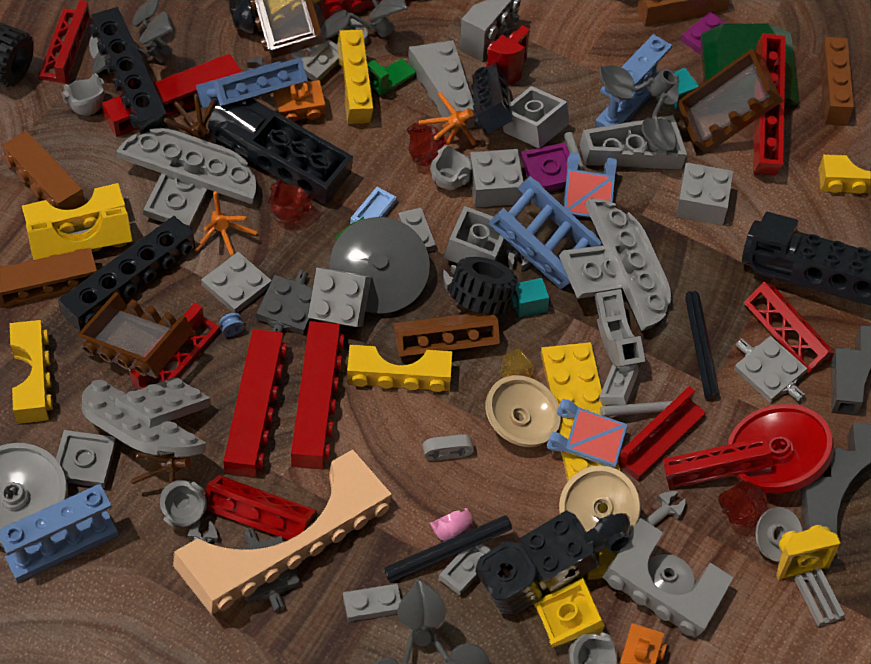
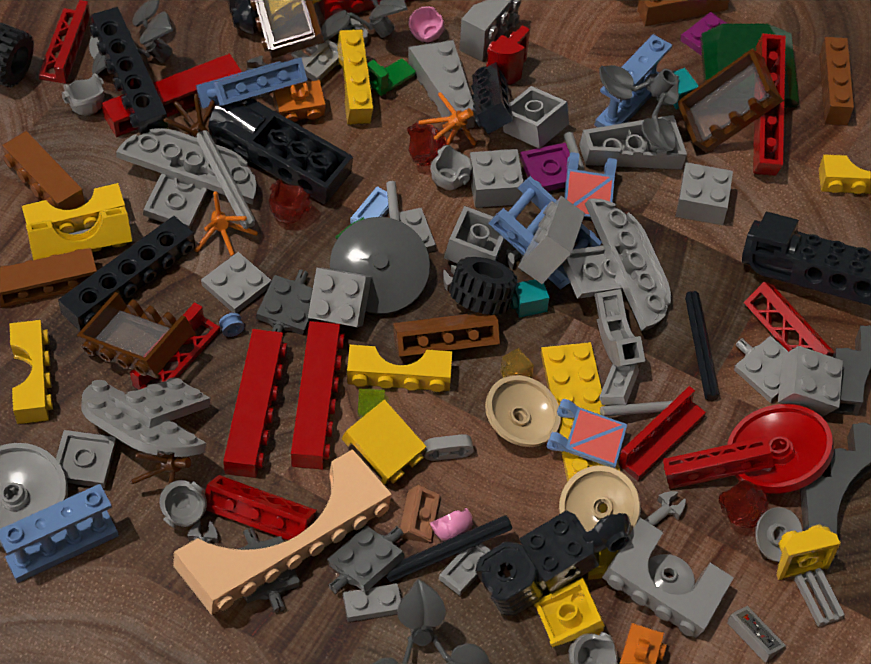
(225, 178): none -> light grey axle
(365, 559): none -> dark grey plate
(368, 400): none -> clear neon green slope
(385, 442): none -> yellow panel
(392, 200): none -> light grey bar
(418, 512): none -> nougat slope
(426, 24): none -> bright pink hair
(552, 240): none -> light grey wedge
(755, 633): none -> light grey slope
(810, 380): none -> light grey brick

